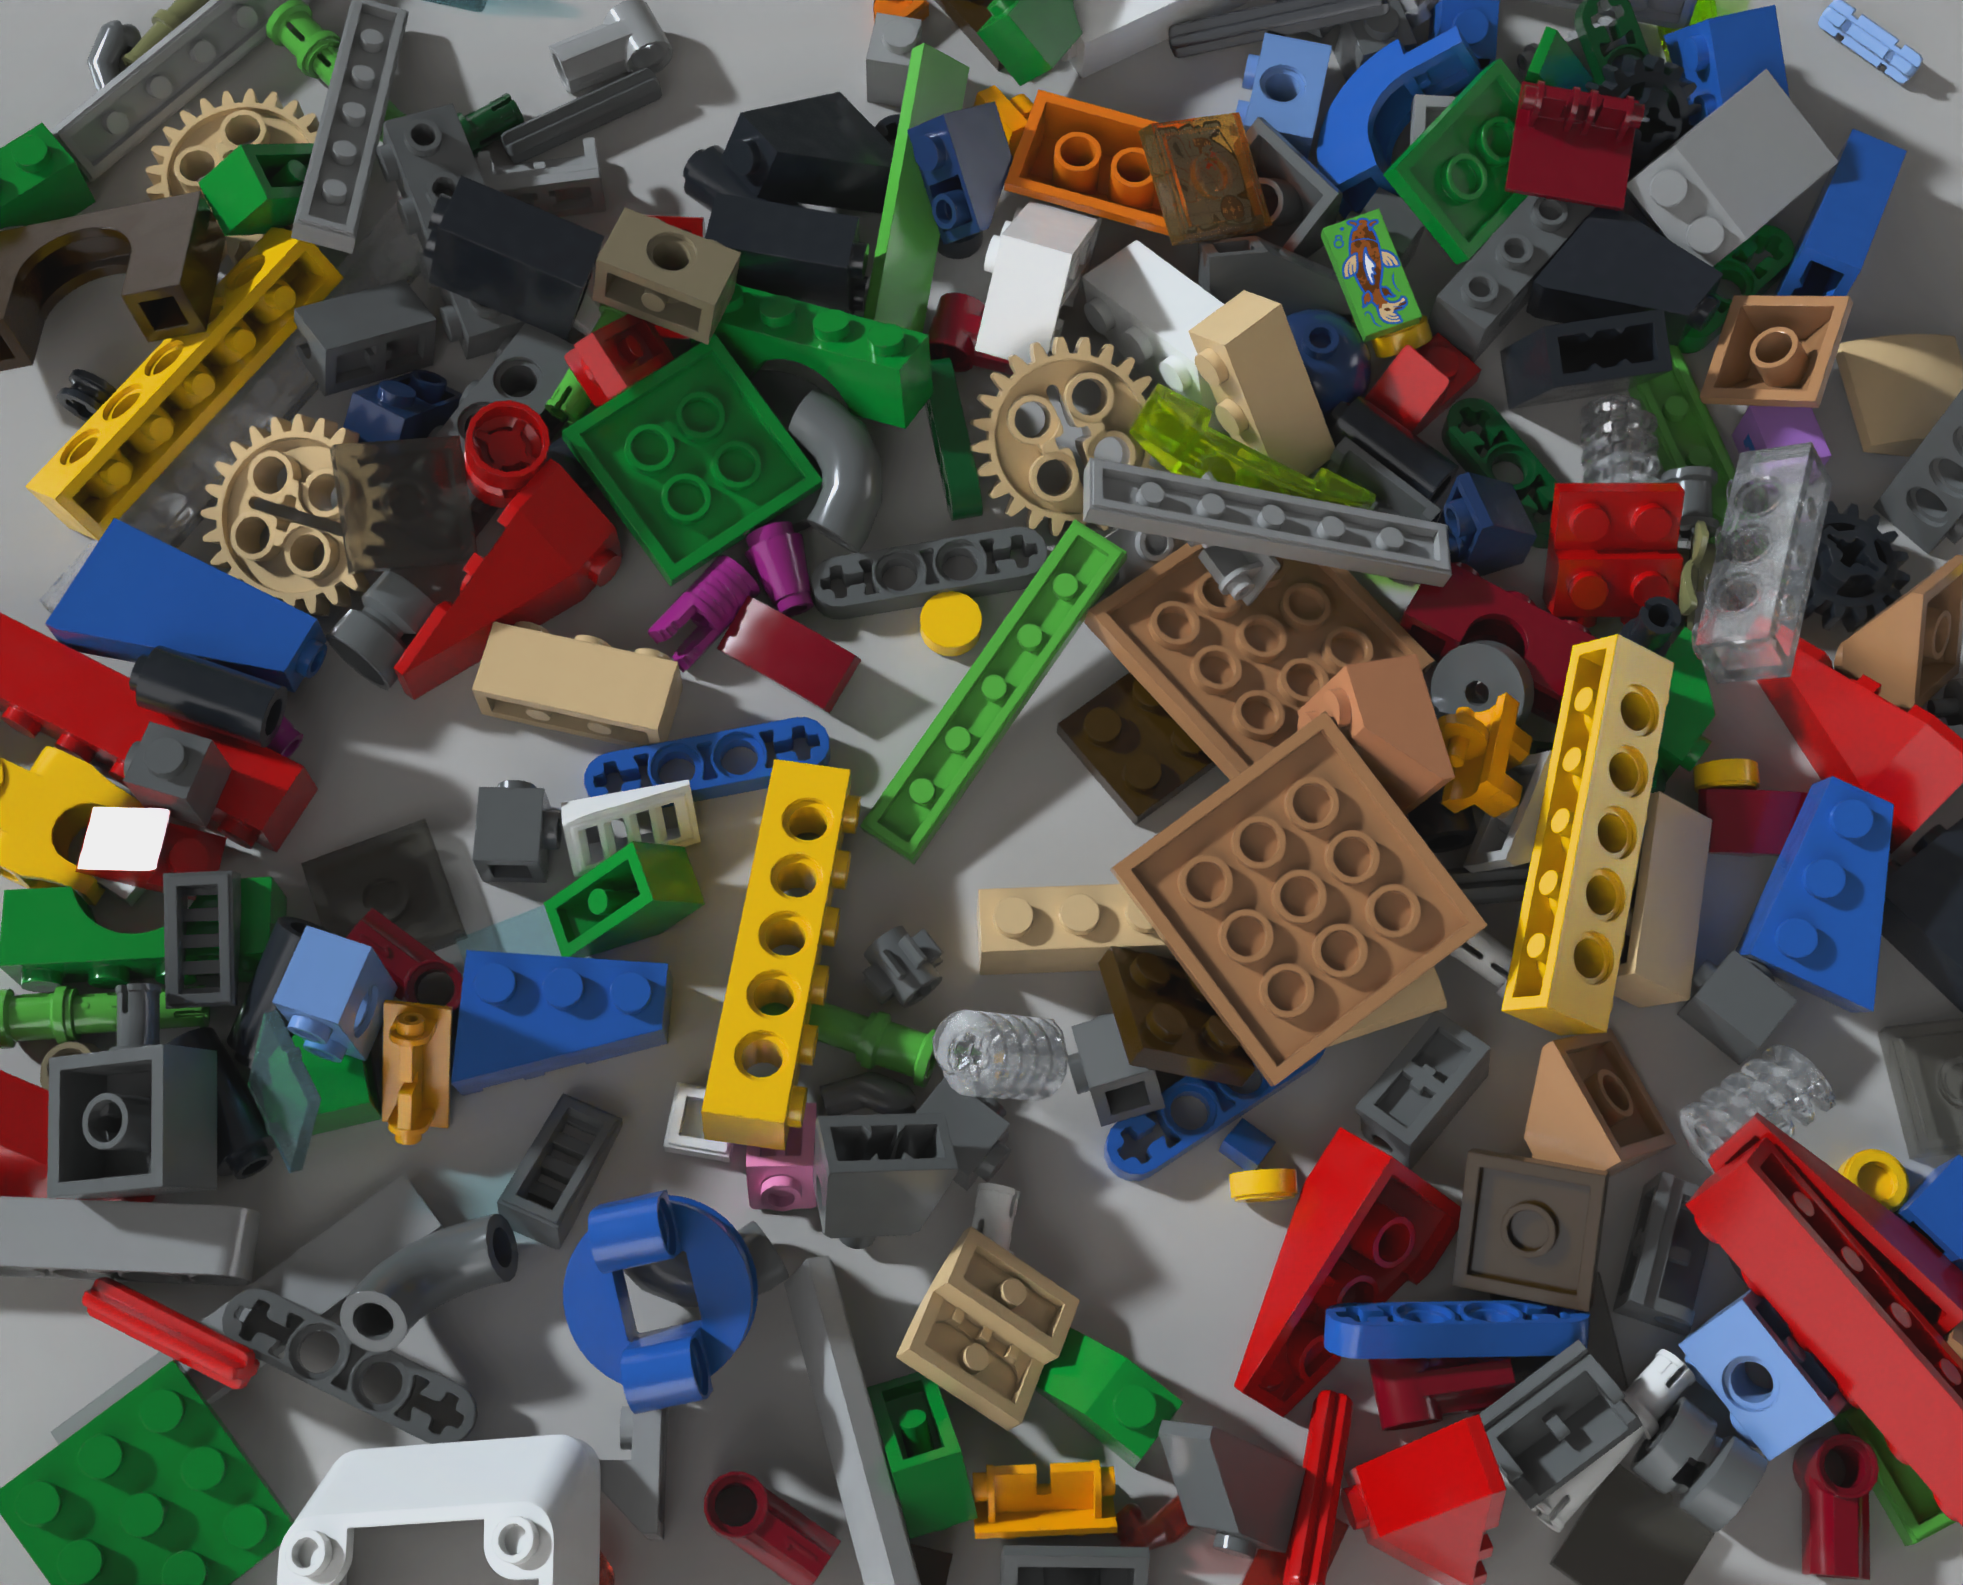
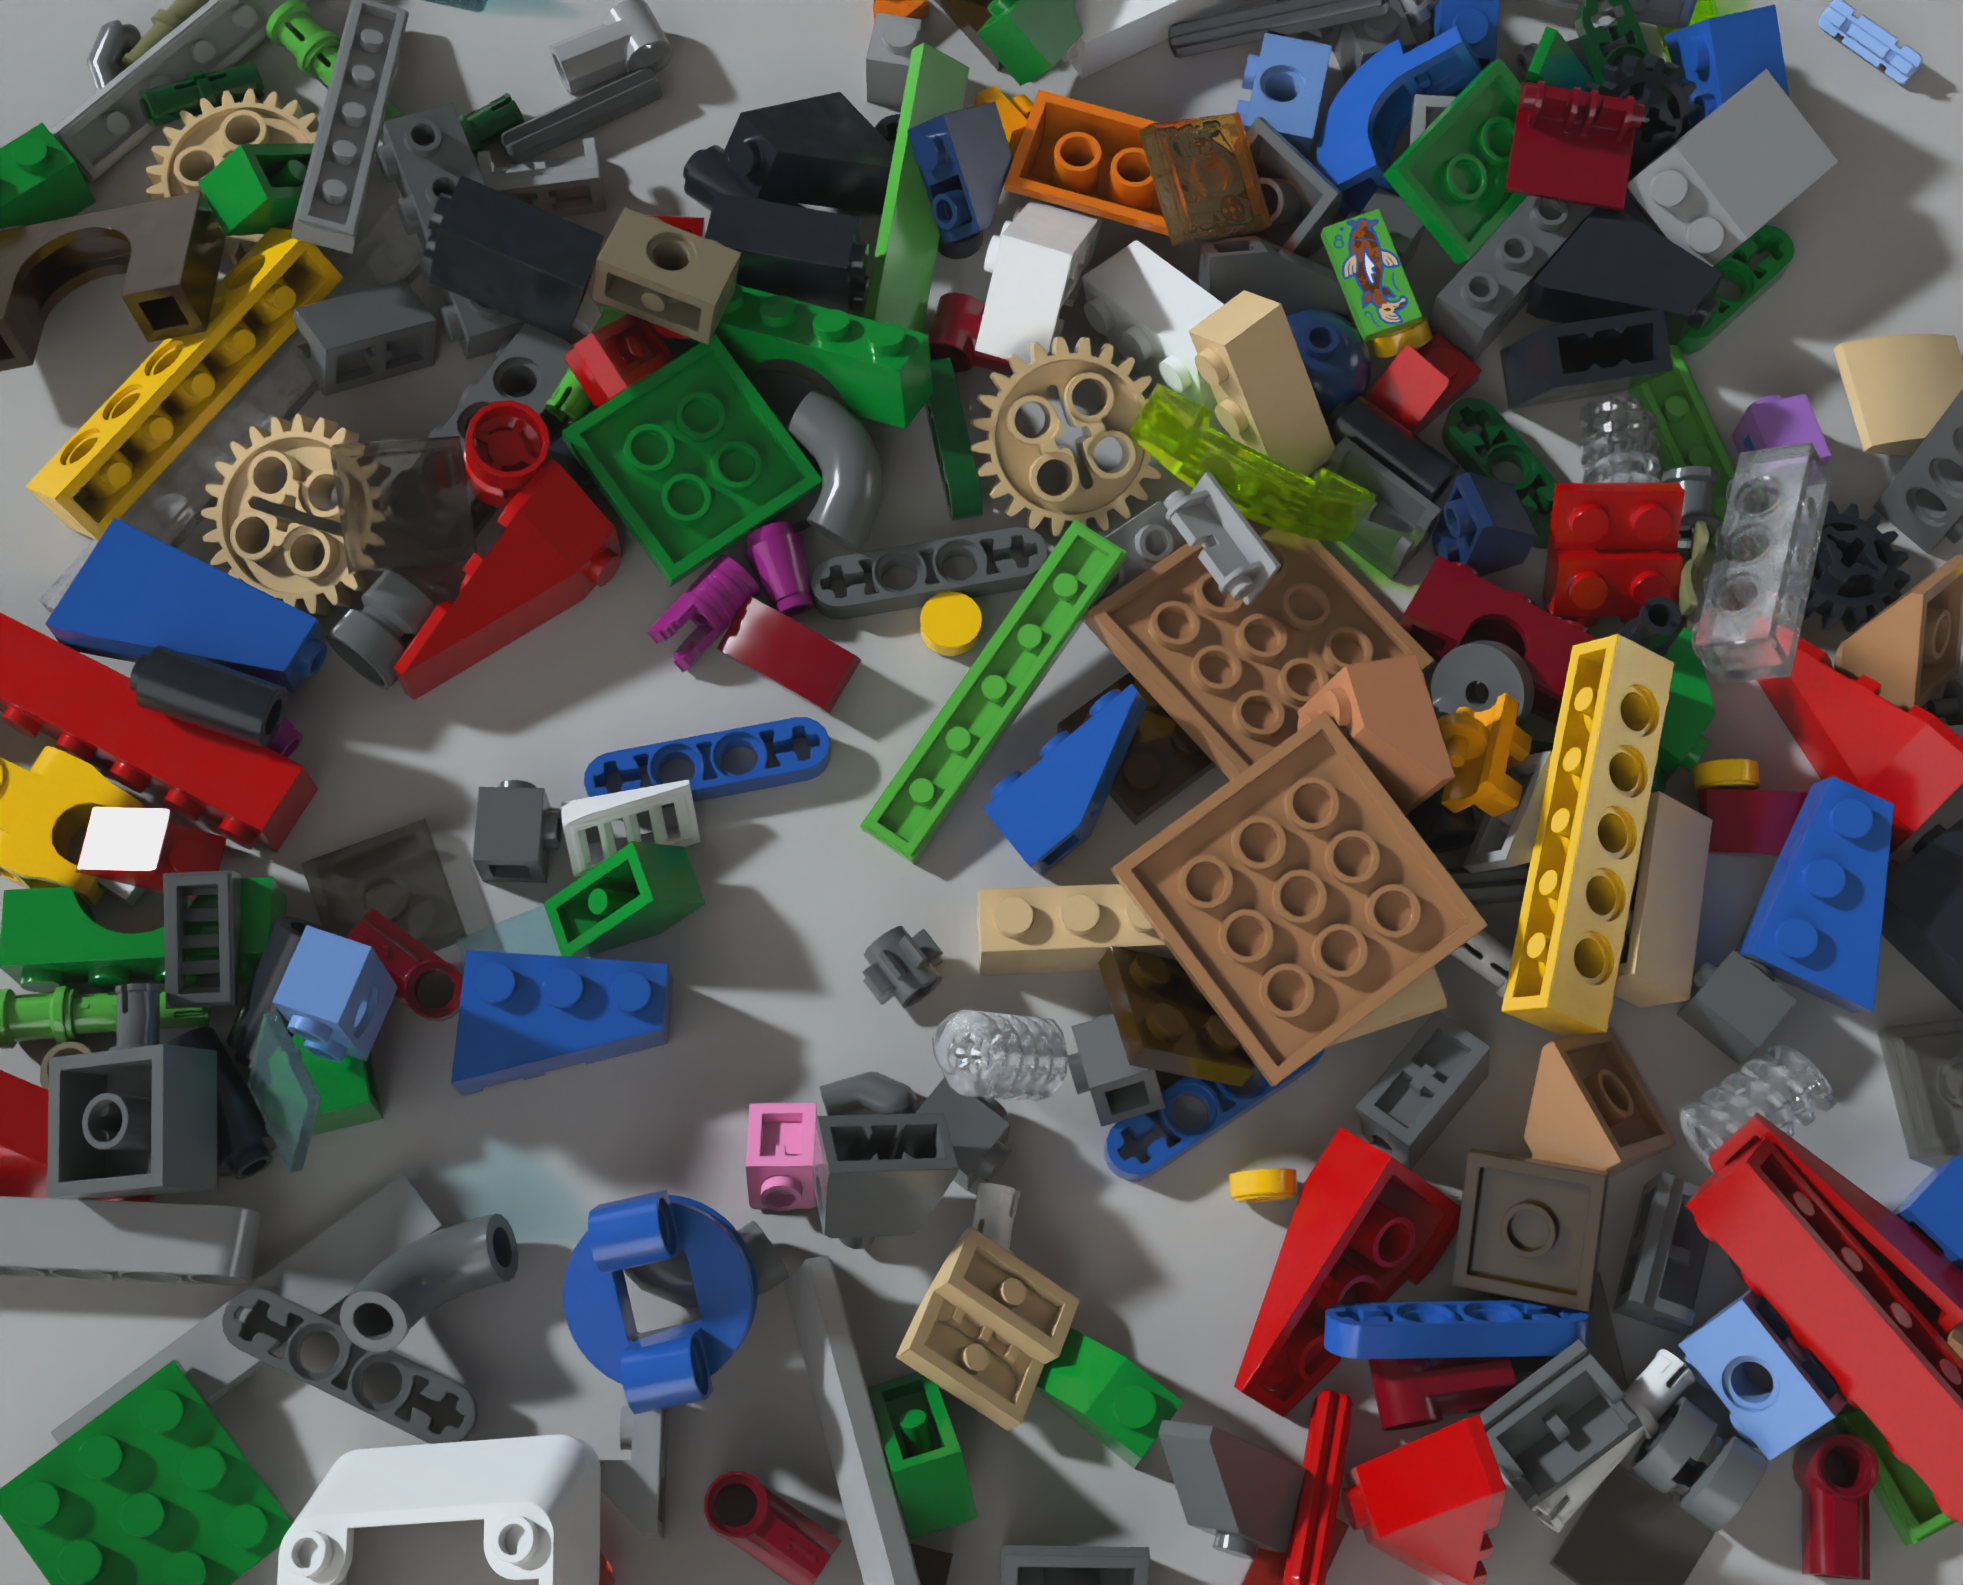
(85, 394): black bush -> none
(164, 103): none -> dark green pin
(171, 1333): red axle -> none
(176, 773): dark grey brick -> none
(401, 407): dark blue slope -> none
(416, 1068): light orange hinge -> none
(554, 1225): dark grey slope -> none
(577, 685): tan brick -> none
(685, 1127): white tile -> none
(735, 1103): yellow brick -> none
(872, 1039): bright green pin -> none
(1062, 795): none -> blue slope
(1073, 1502): light orange hinge -> none
(1162, 1529): clear red arm -> none
(1246, 1145): blue piece -> none
(1265, 522): light grey tile -> none
(1776, 350): medium nougat slope -> none
(1843, 219): blue slope -> none
(1878, 1176): yellow tile -> none

